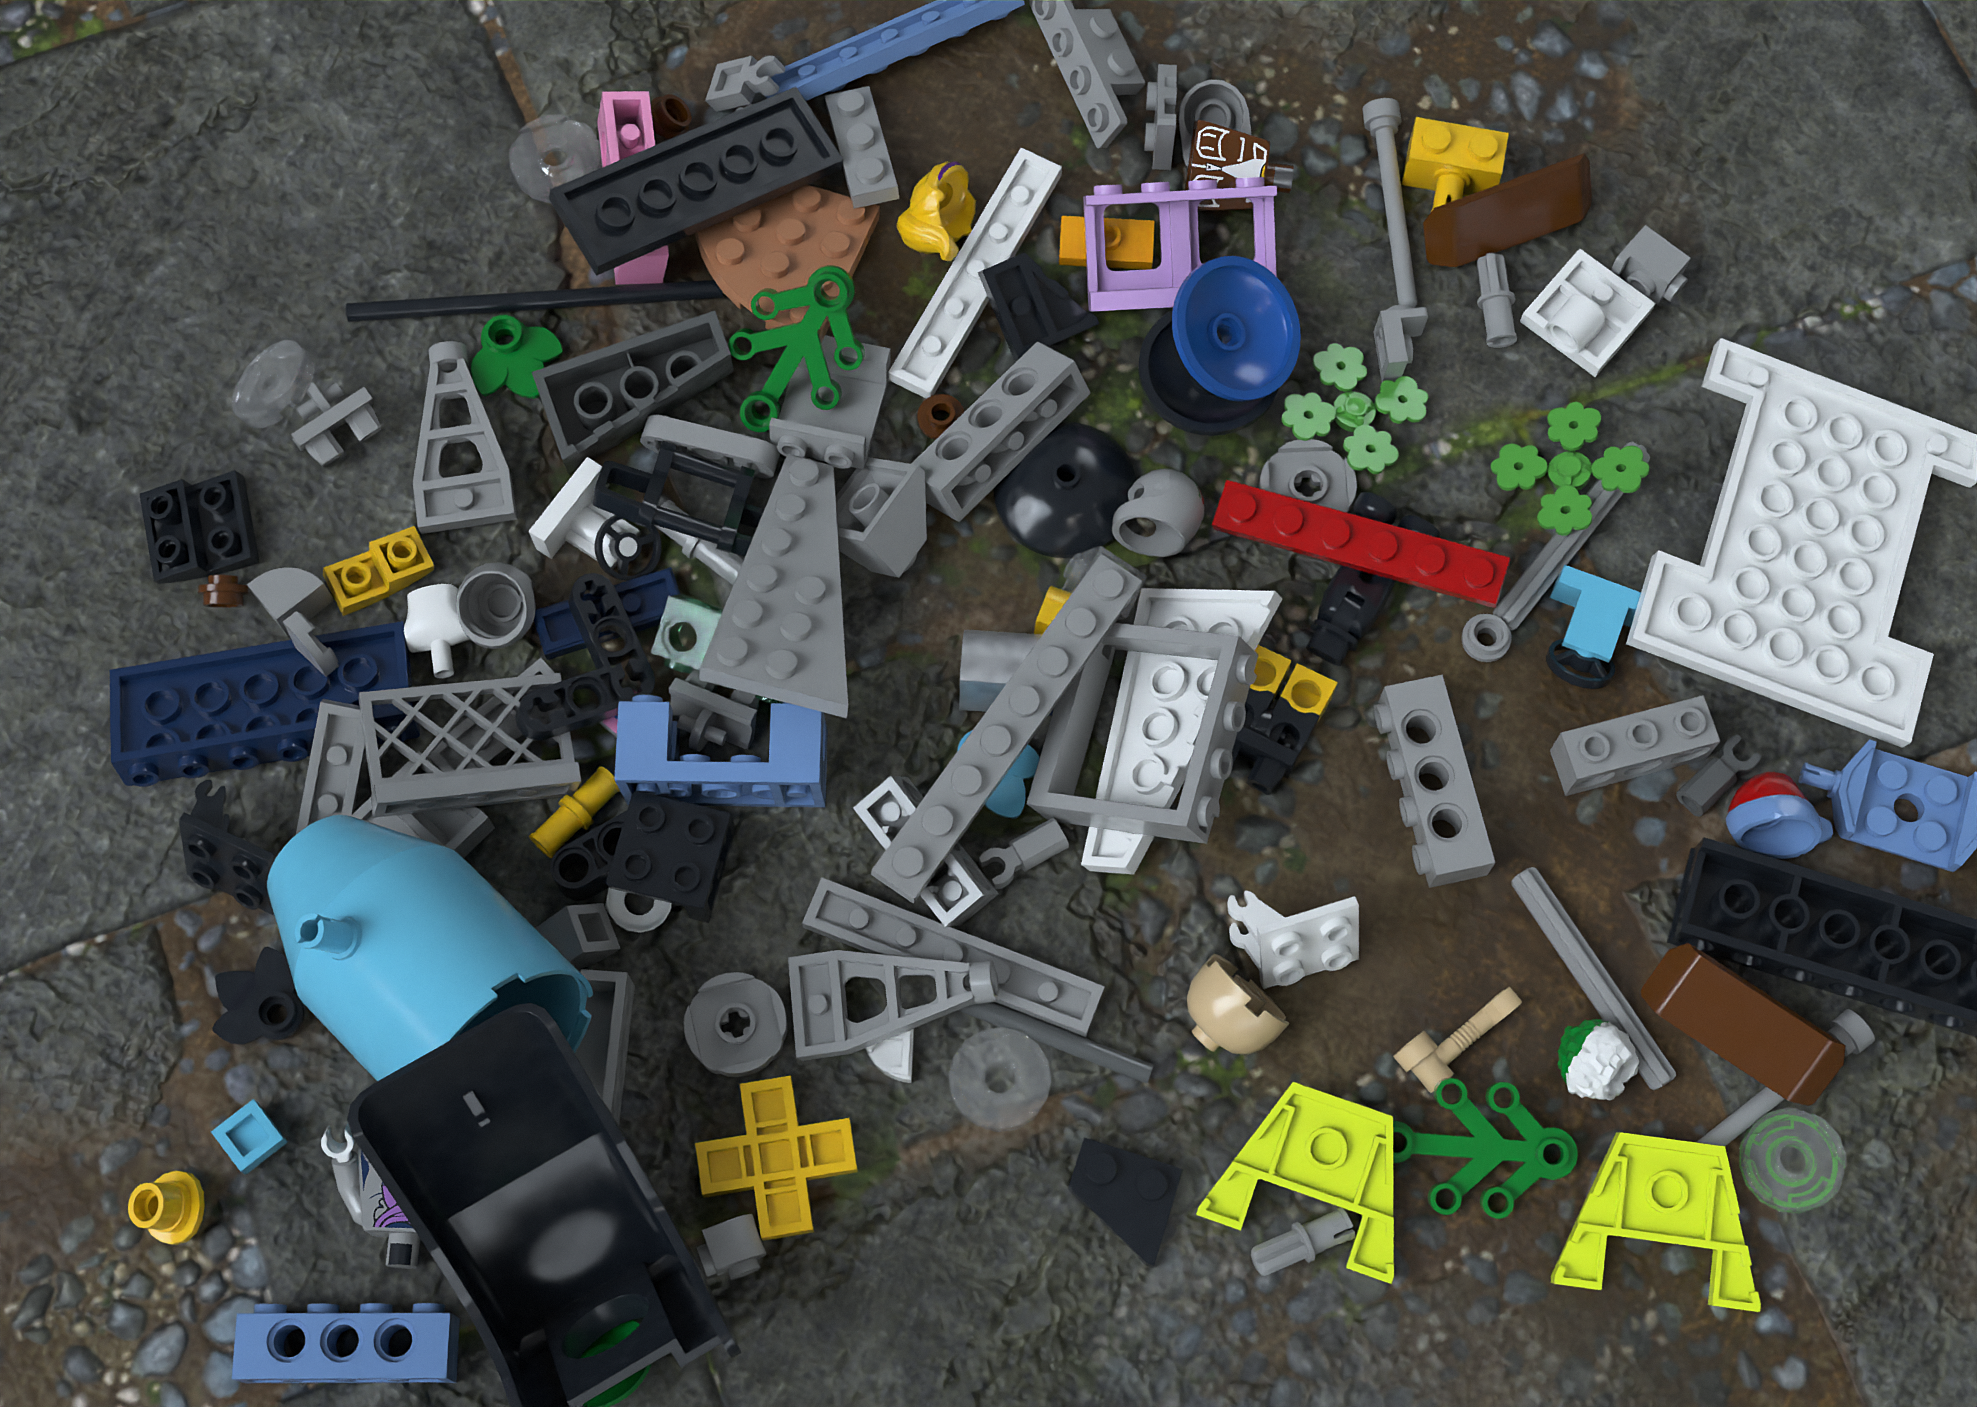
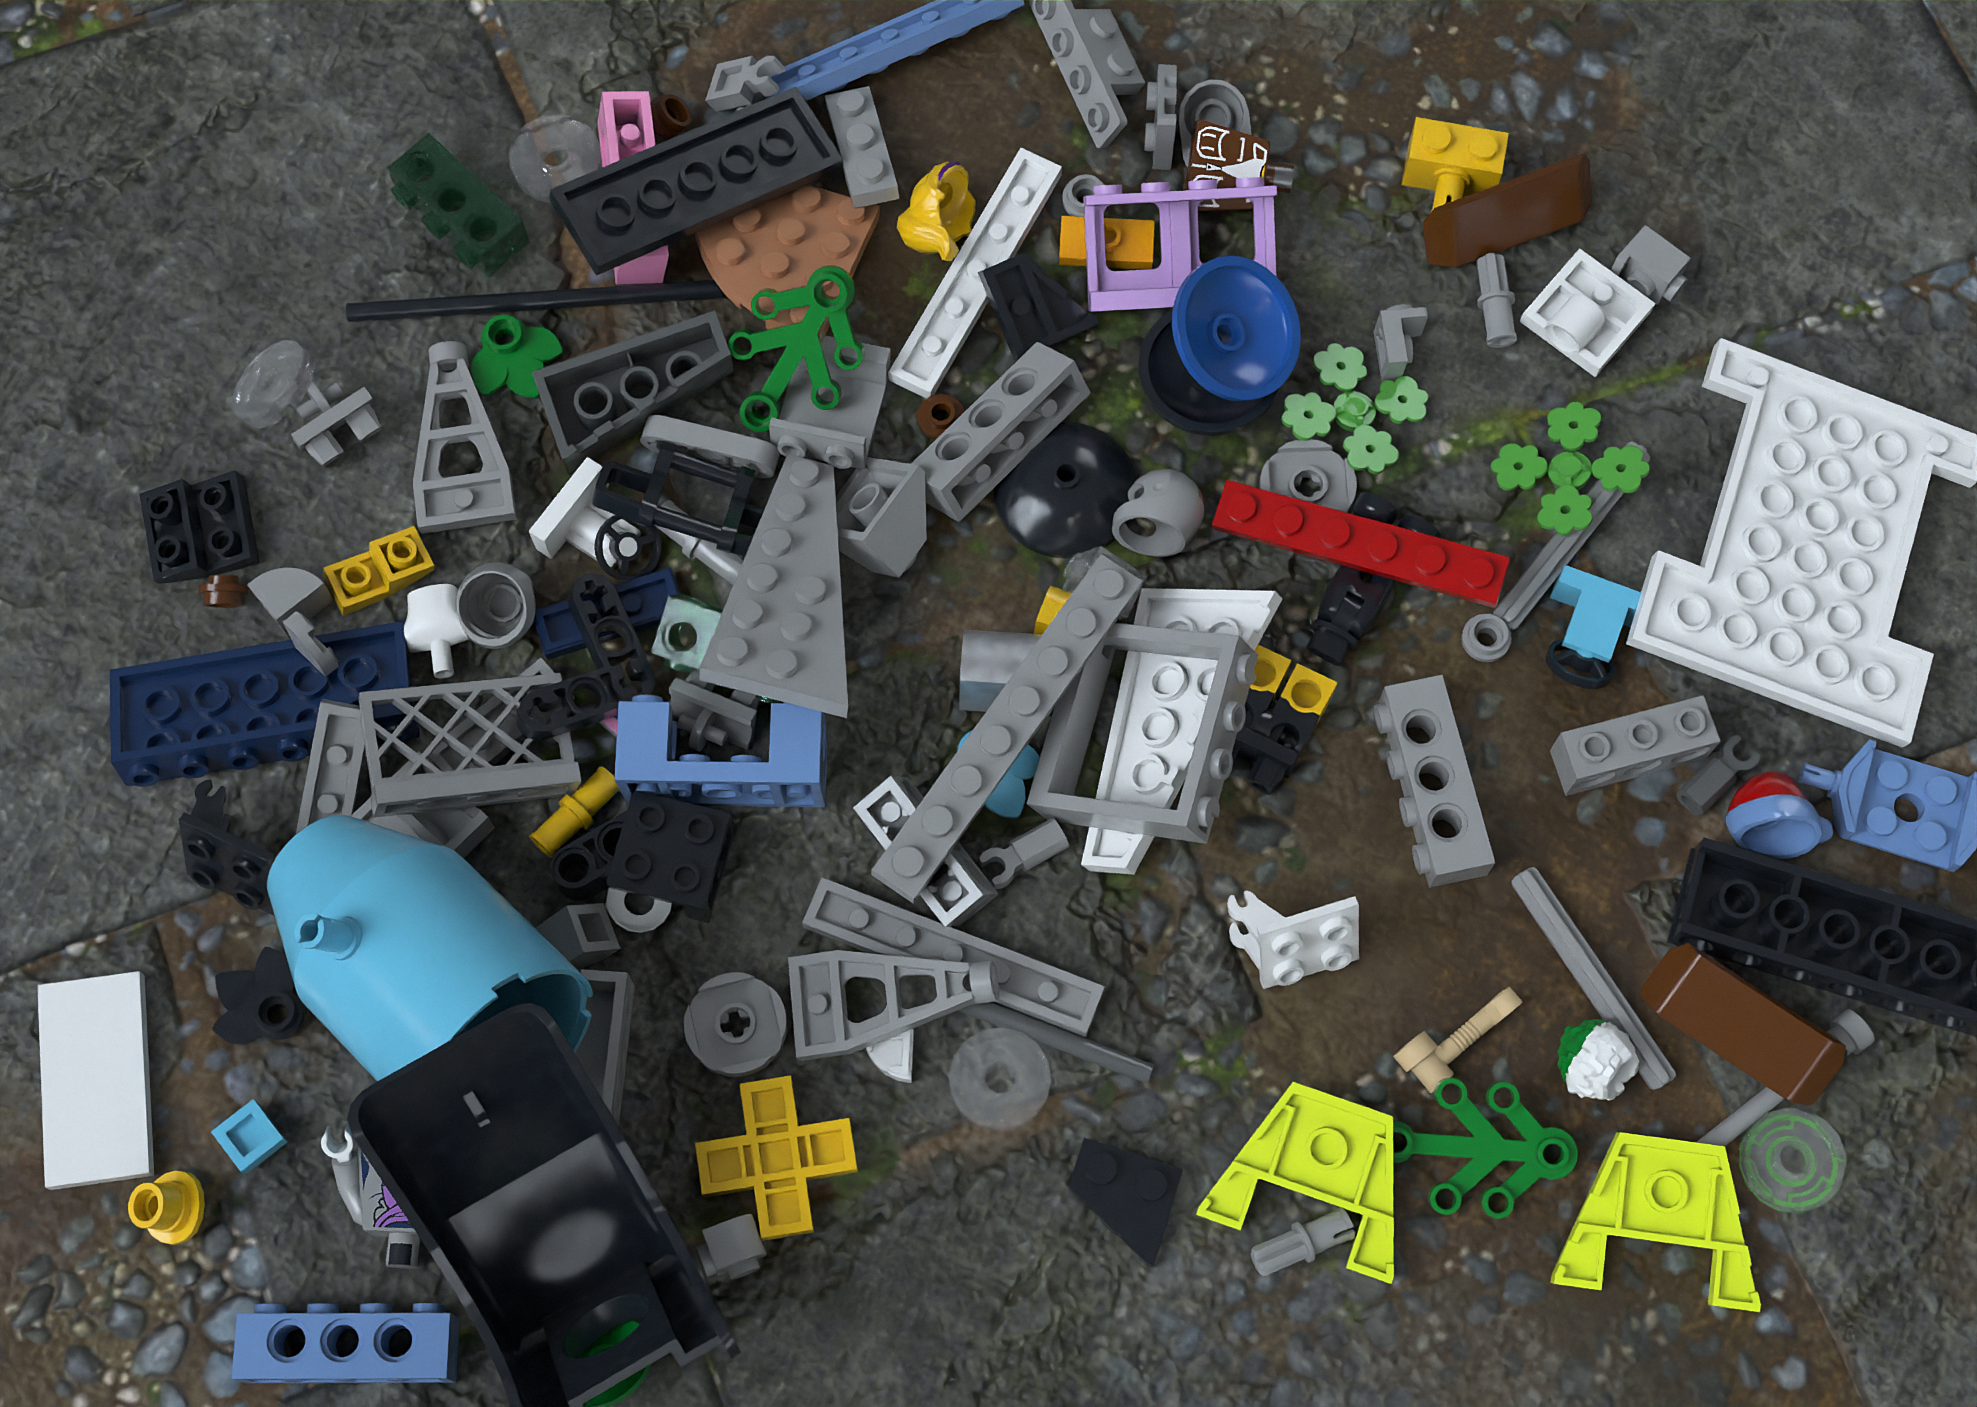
(95, 1080): none -> white tile
(452, 186): none -> clear green brick
(1080, 186): none -> light grey plate
(1232, 1010): tan cylinder -> none
(1382, 120): light grey piece -> none

